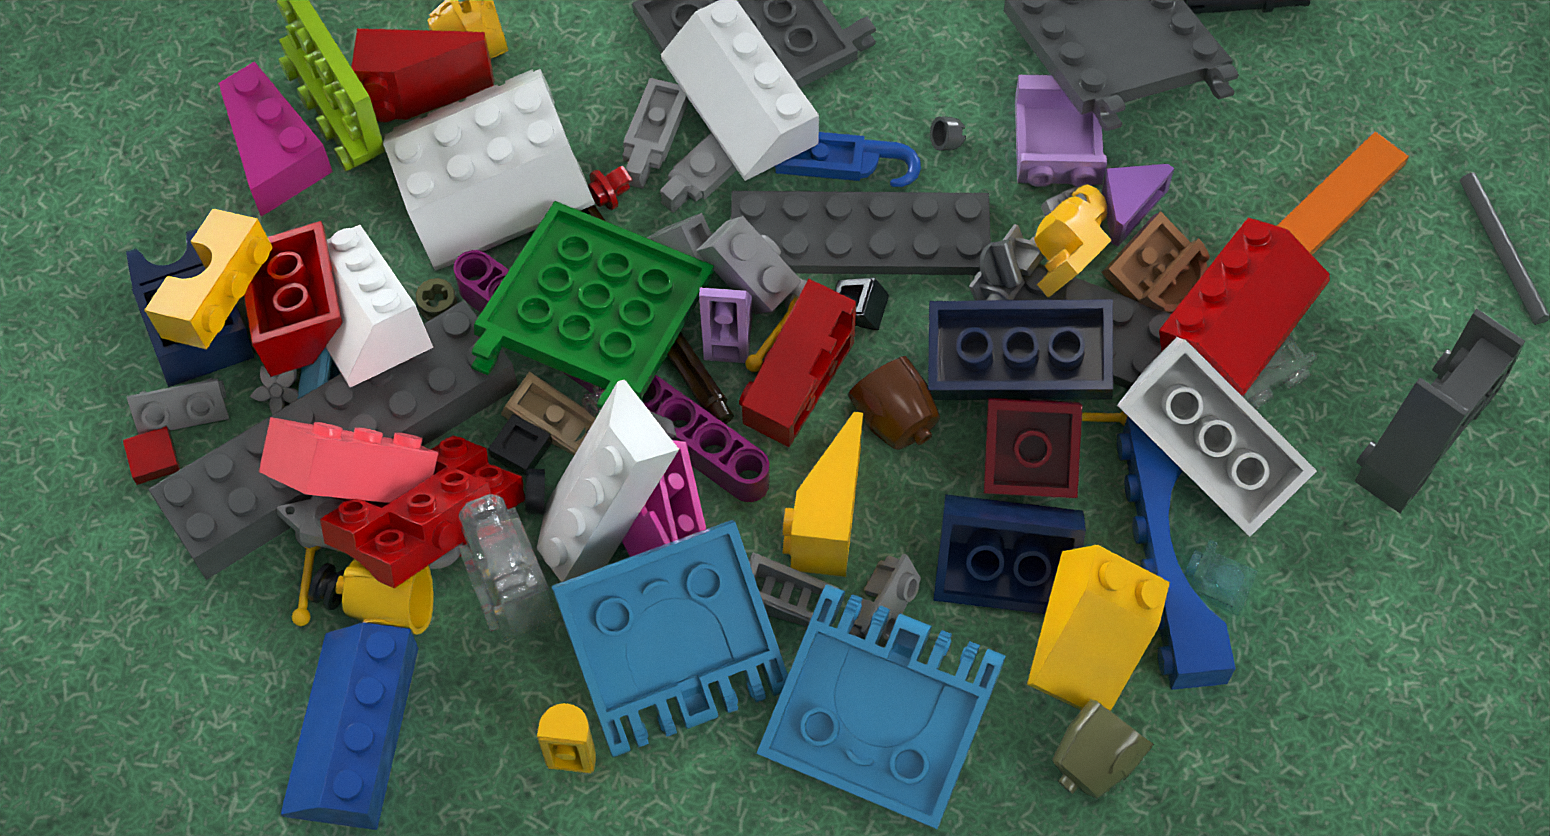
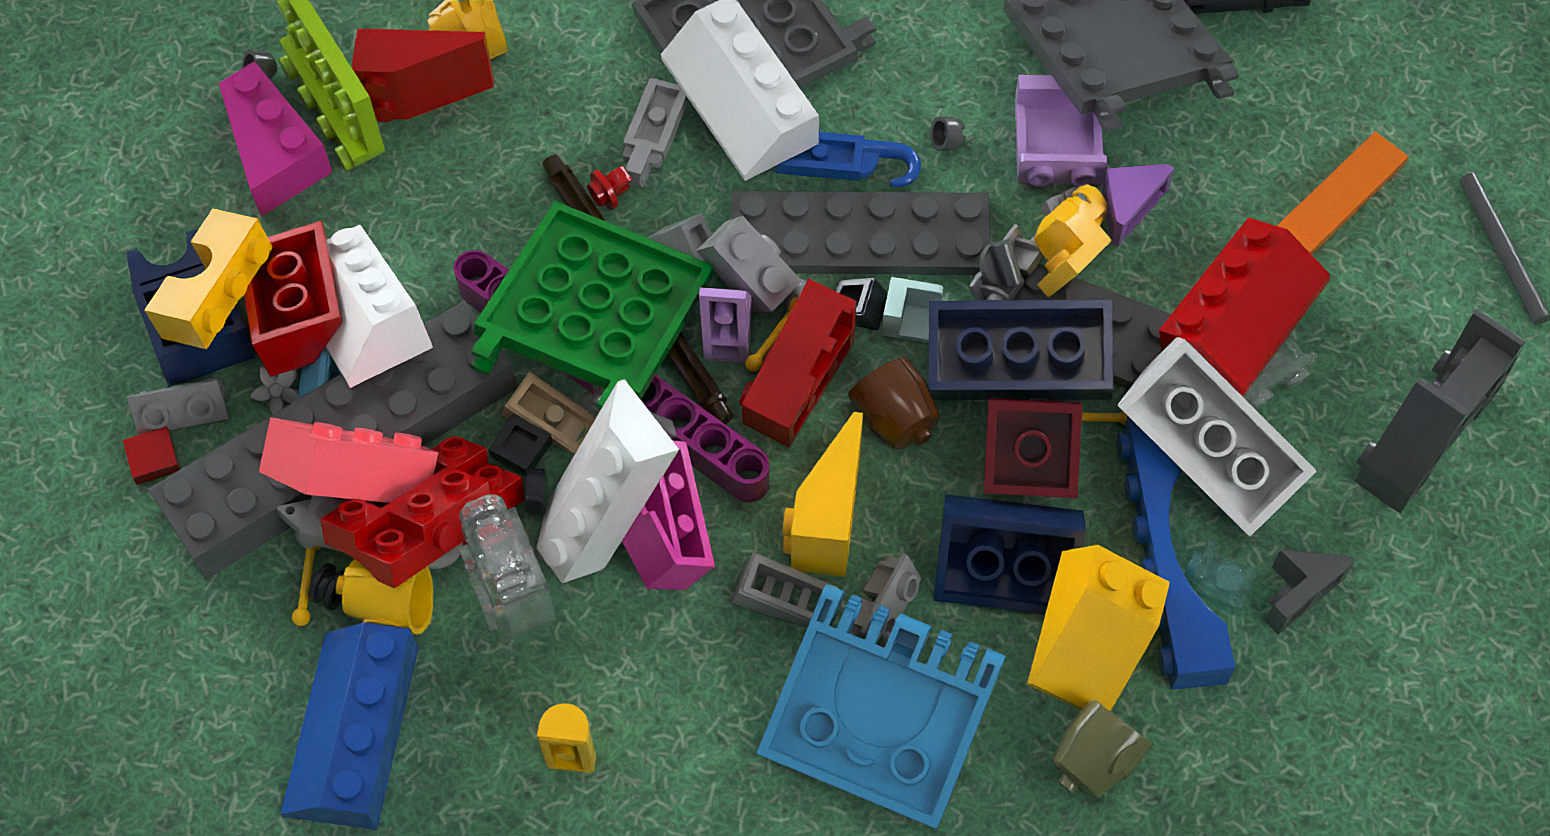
(263, 60): none -> dark grey hinge
(426, 293): olive bush -> none
(485, 168): white slope -> none
(668, 630): dark azure hinge -> none
(697, 174): light grey hinge -> none
(908, 309): none -> light aqua panel
(1158, 265): medium nougat slope -> none
(1308, 580): none -> dark grey slope

